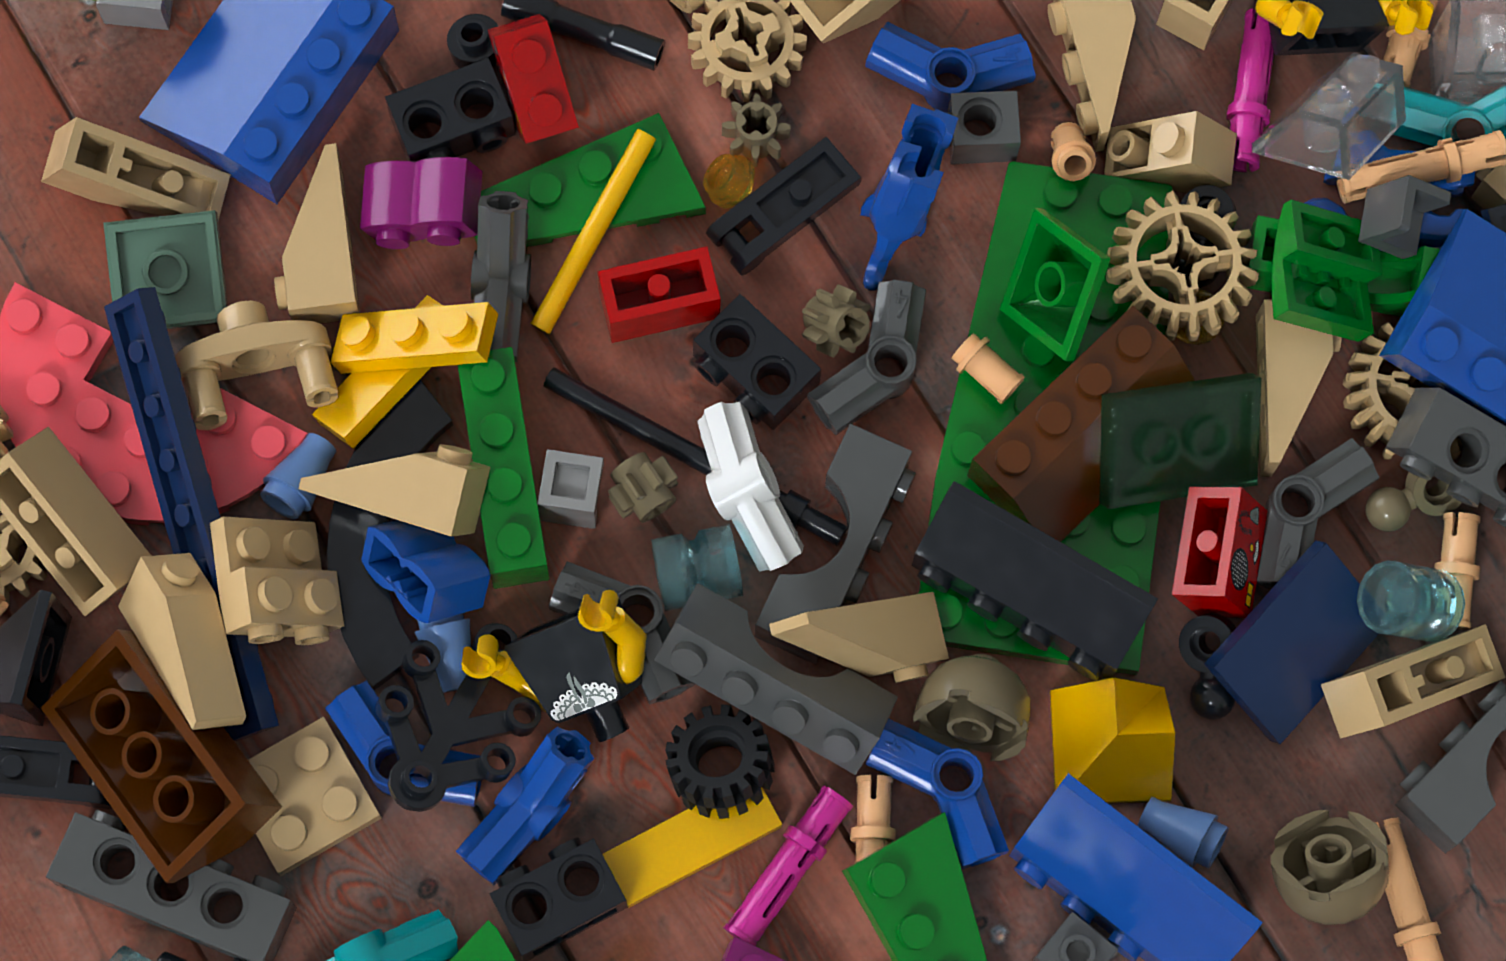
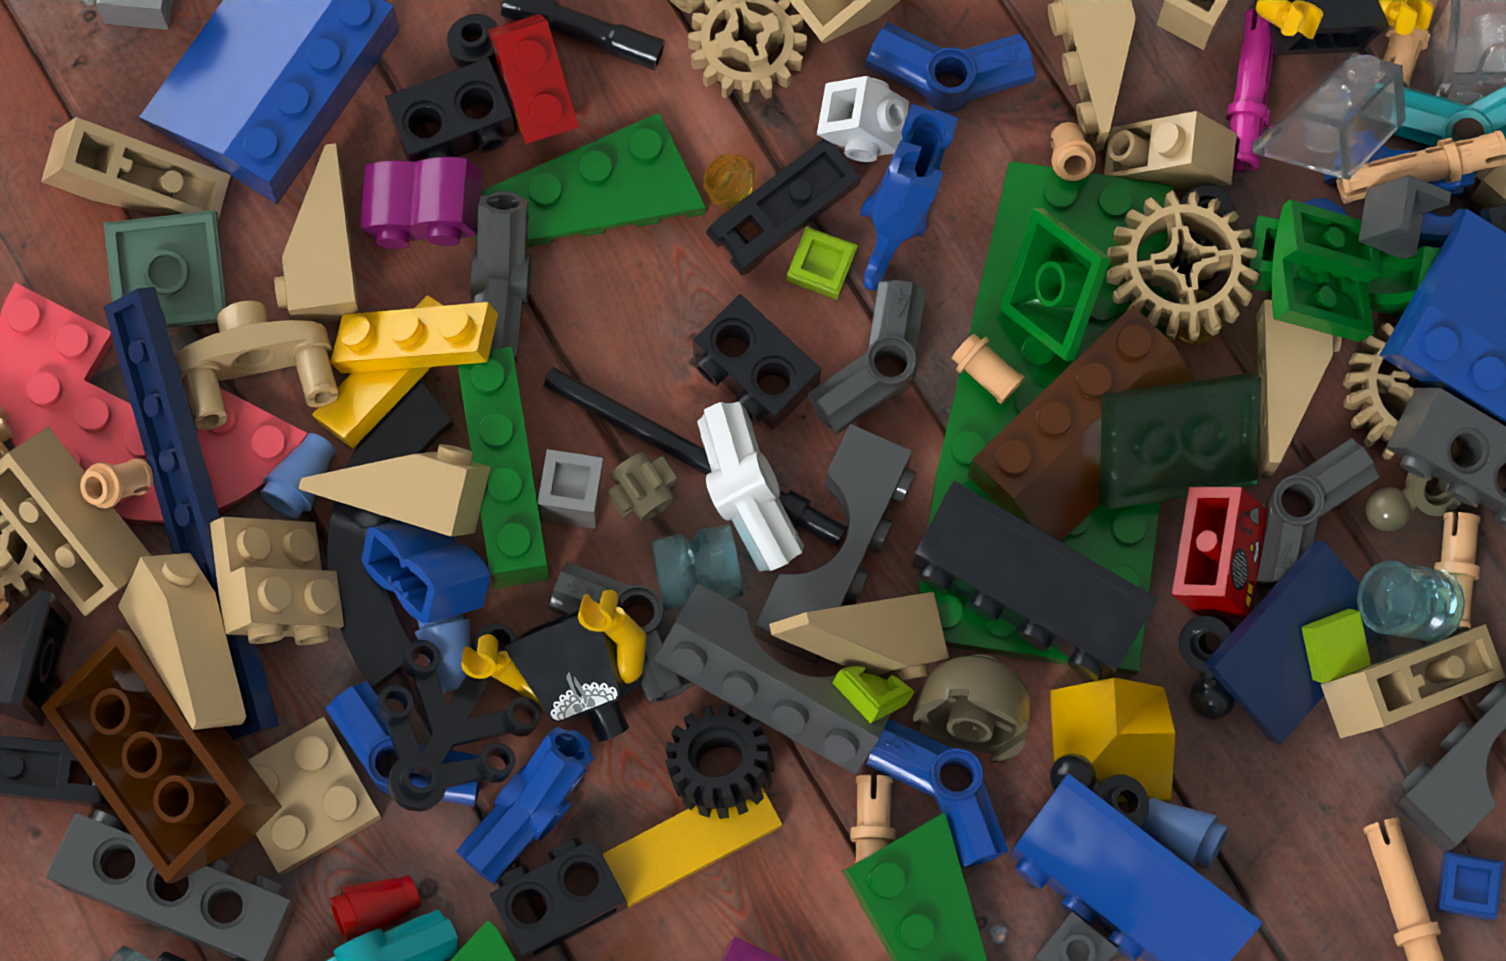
(107, 484): none -> light nougat pin
(373, 905): none -> red cone
(593, 231): yellow bar -> none
(659, 294): red brick -> none
(756, 115): dark tan gear -> none
(794, 858): dark pink pin -> none
(822, 263): none -> lime tile
(836, 320): dark tan gear -> none
(862, 117): none -> white brick
(872, 694): none -> lime tile
(996, 109): dark grey brick -> none
(1107, 789): none -> black plate
(1330, 866): dark tan cylinder -> none
(1336, 645): none -> lime tile
(1469, 886): none -> blue tile

